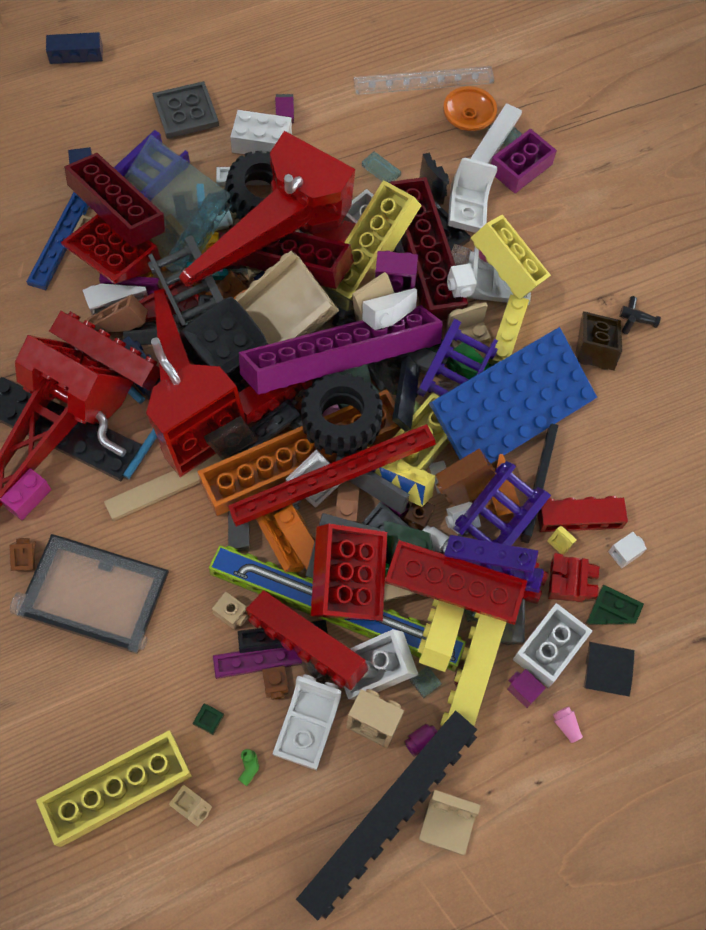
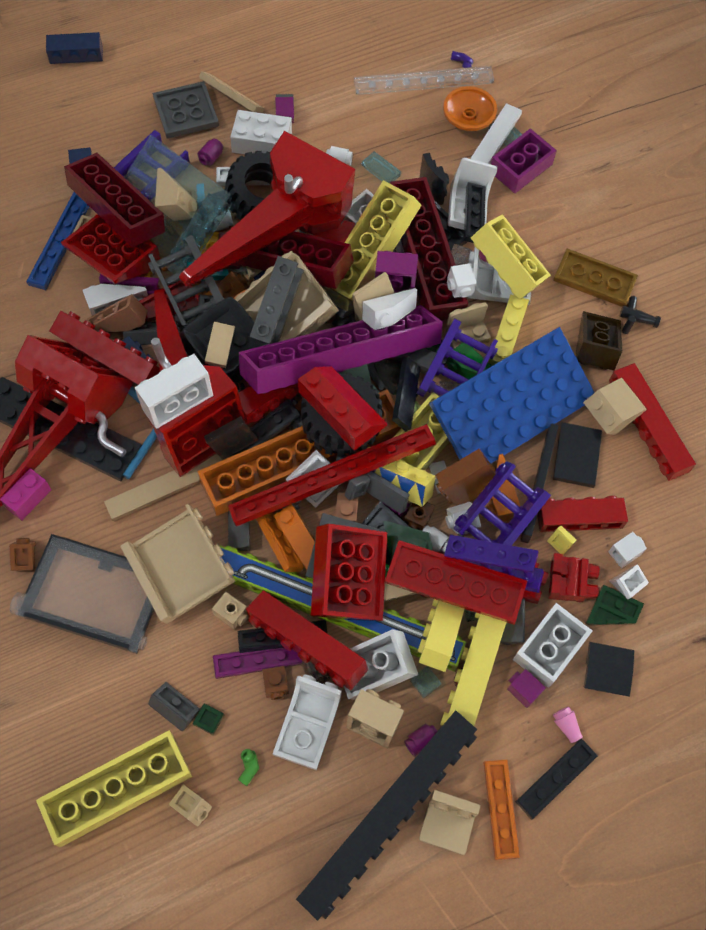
(173, 198): none -> tan slope
(173, 706): none -> dark grey slope
(174, 390): none -> white brick
(179, 565): none -> tan panel
(210, 152): none -> magenta brick
(219, 344): none -> tan tile
(230, 92): none -> tan tile
(277, 301): none -> dark grey fence
(340, 405): none -> red slope
(341, 154): none -> white brick
(357, 487): none -> dark grey tile
(462, 57): none -> dark purple arm
(474, 210): none -> black tile
(501, 810): none -> orange tile
(556, 779): none -> black tile
(577, 455): none -> black tile
(595, 277): none -> pearl gold tile
(615, 406): none -> tan slope
(630, 581): none -> white slope
(655, 427): none -> red brick

